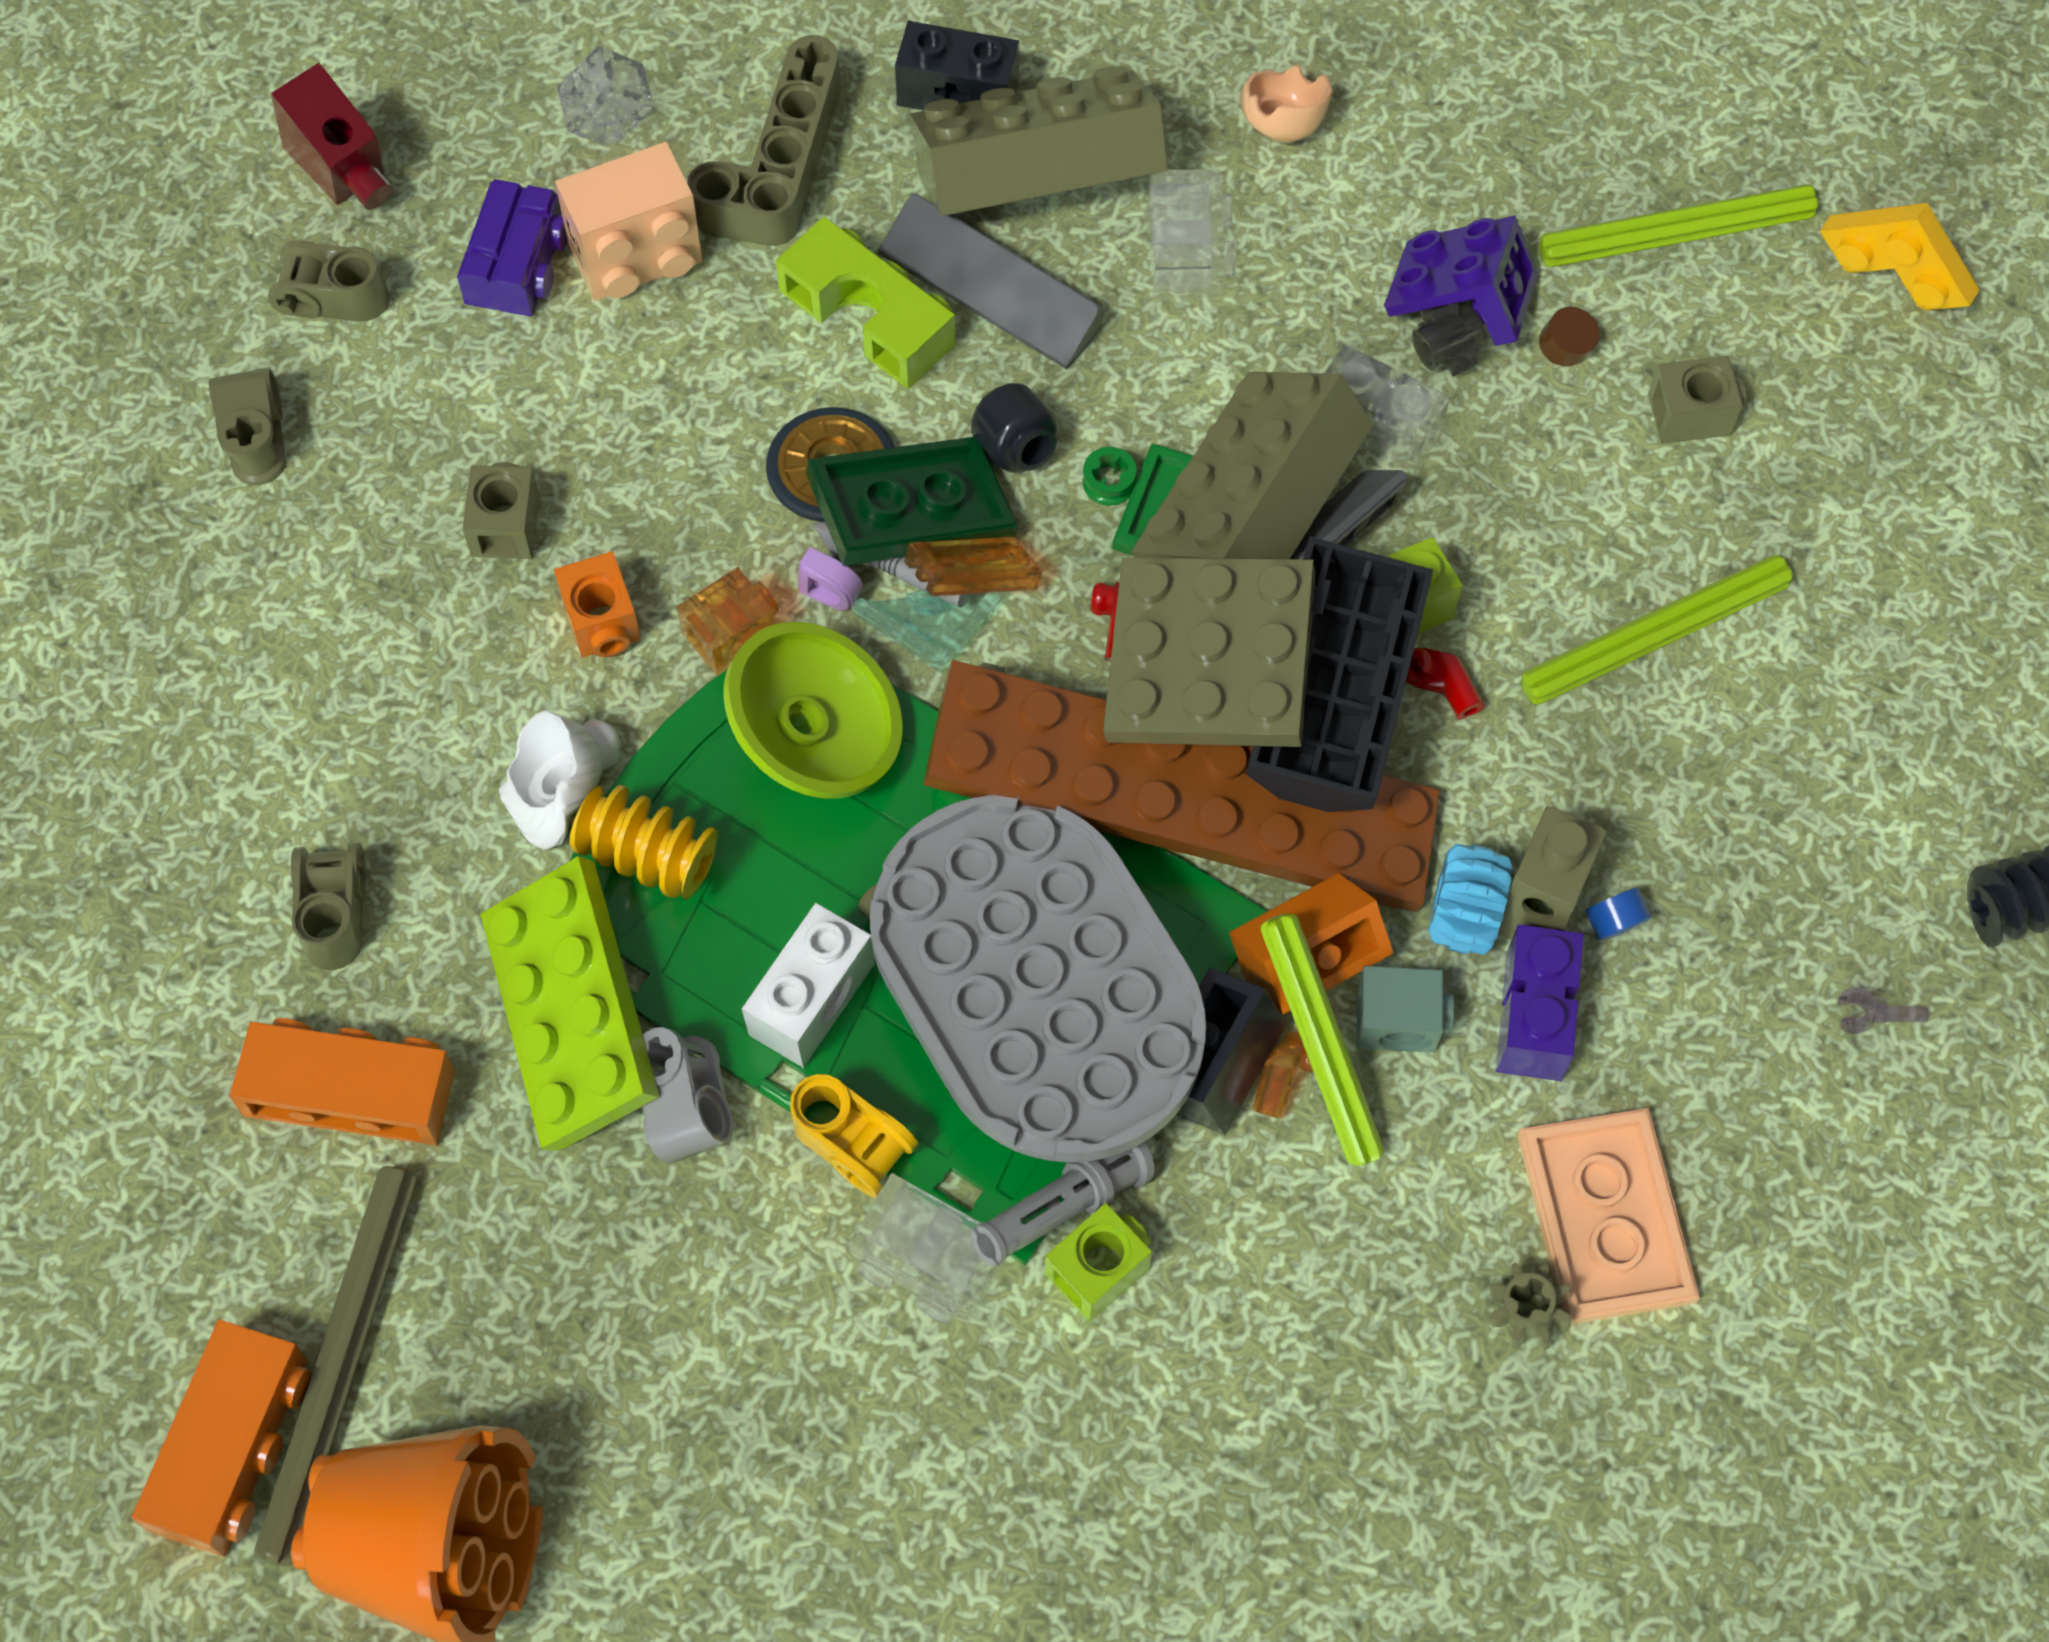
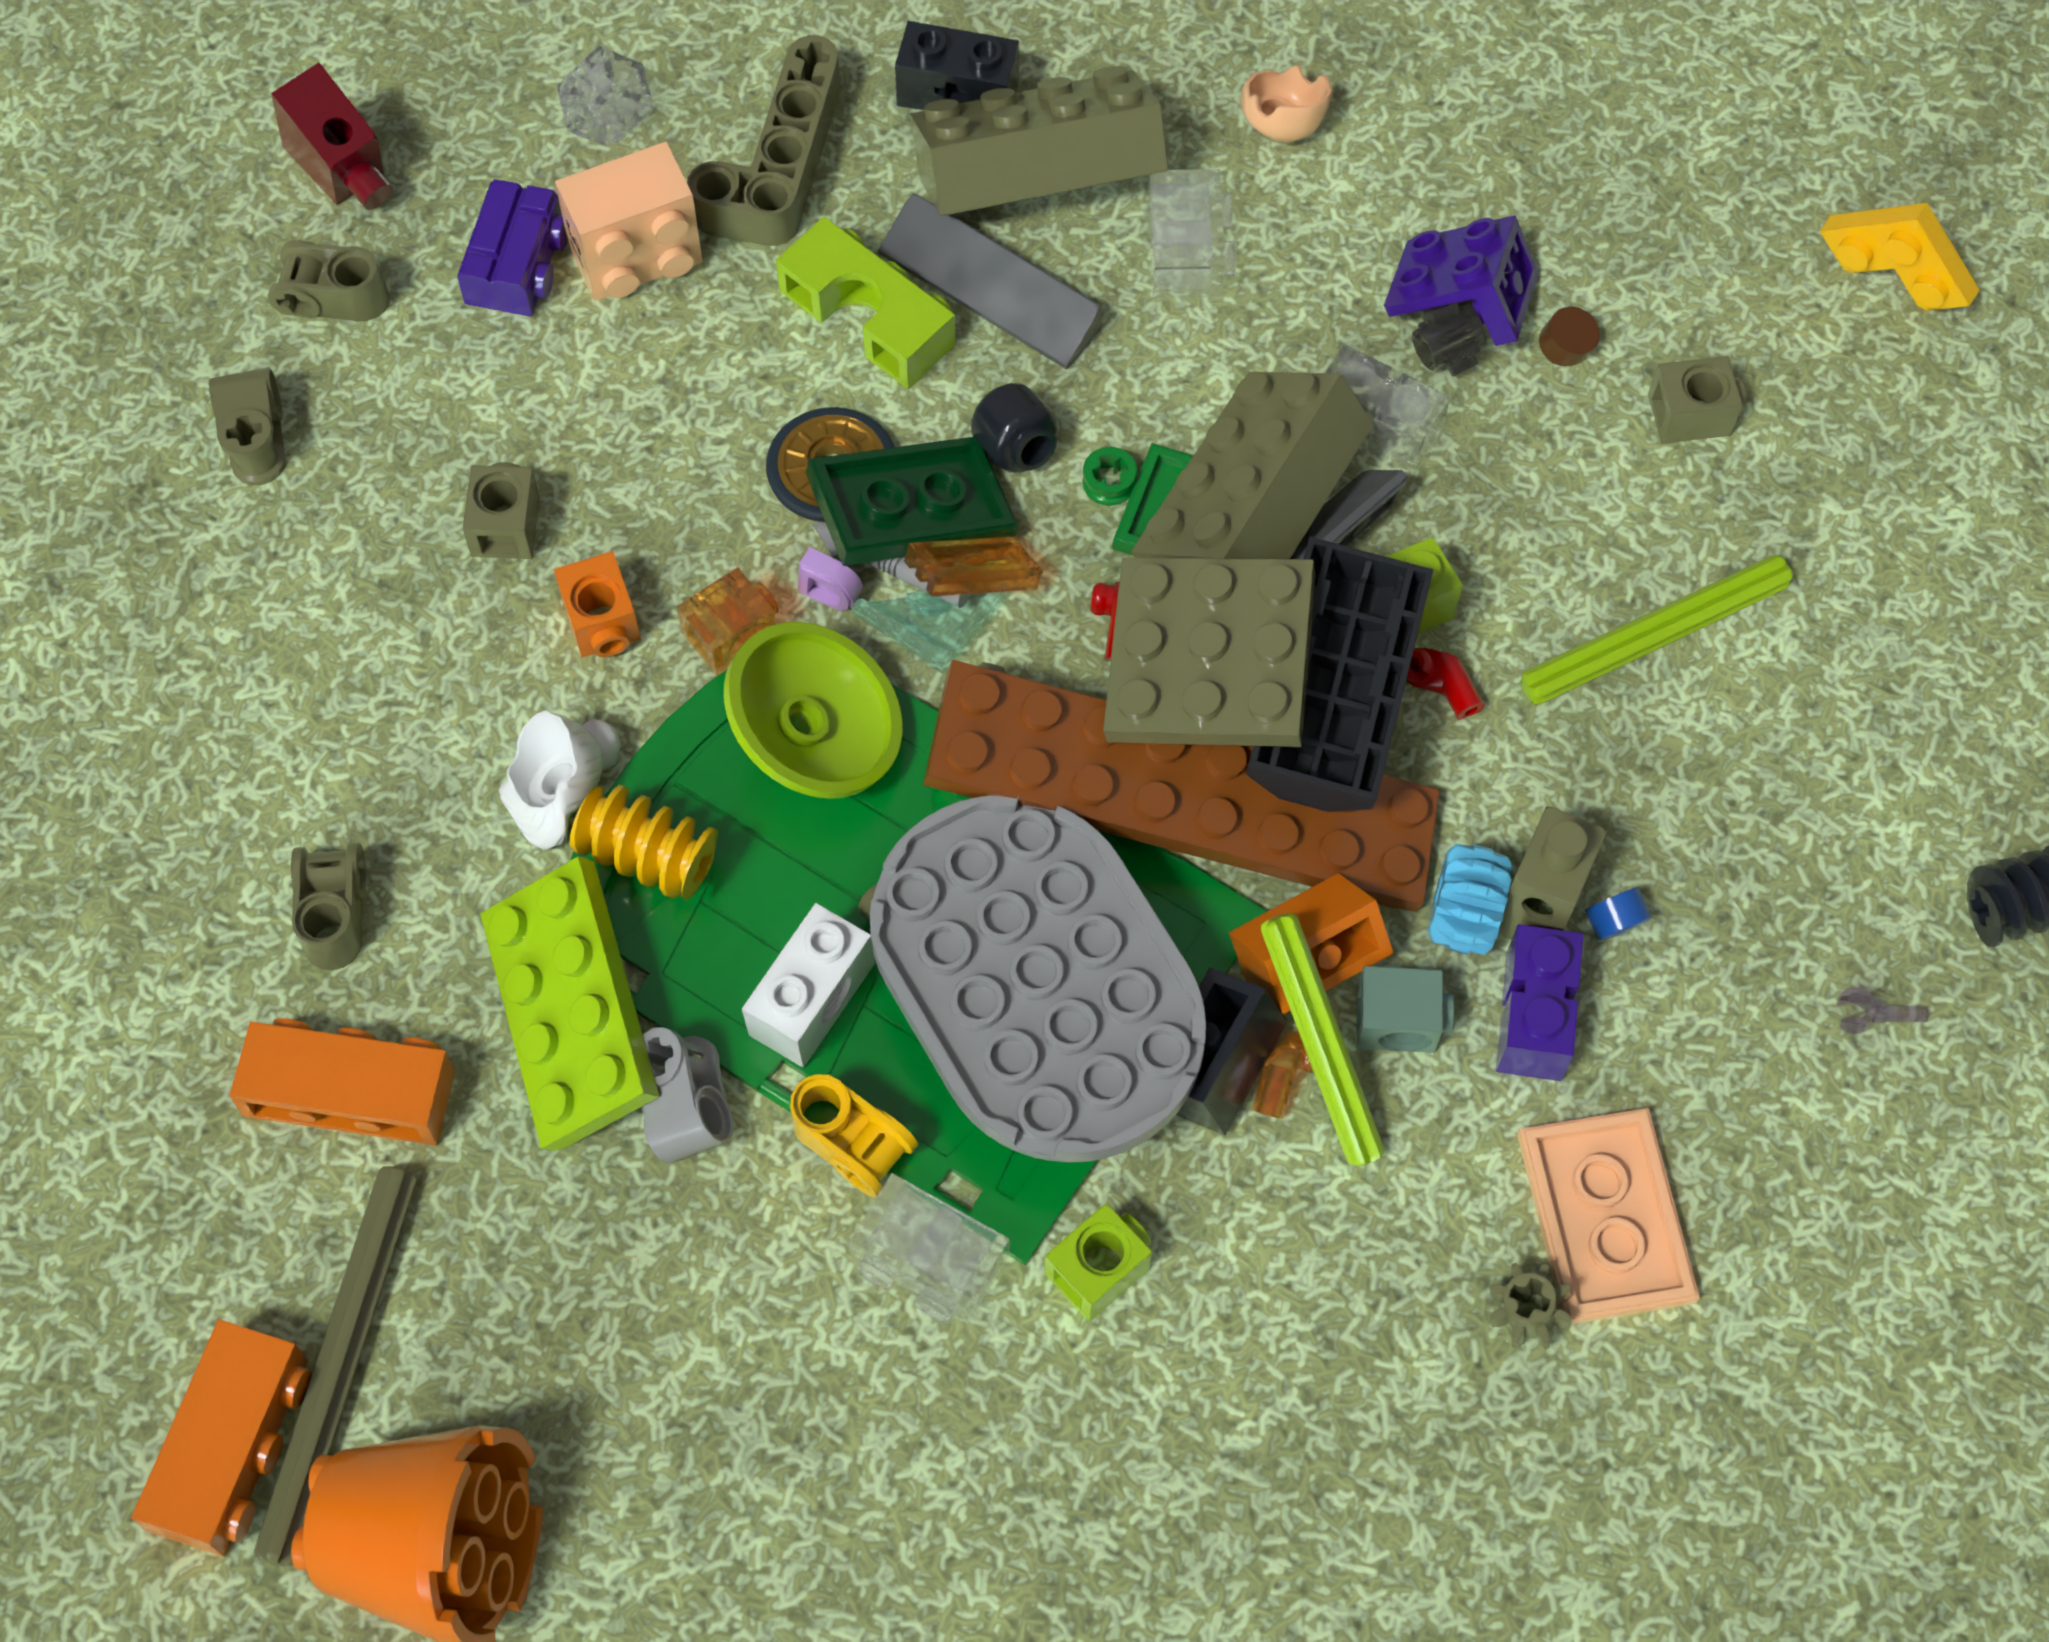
(1007, 1234): light grey pin -> none
(1678, 225): lime axle -> none

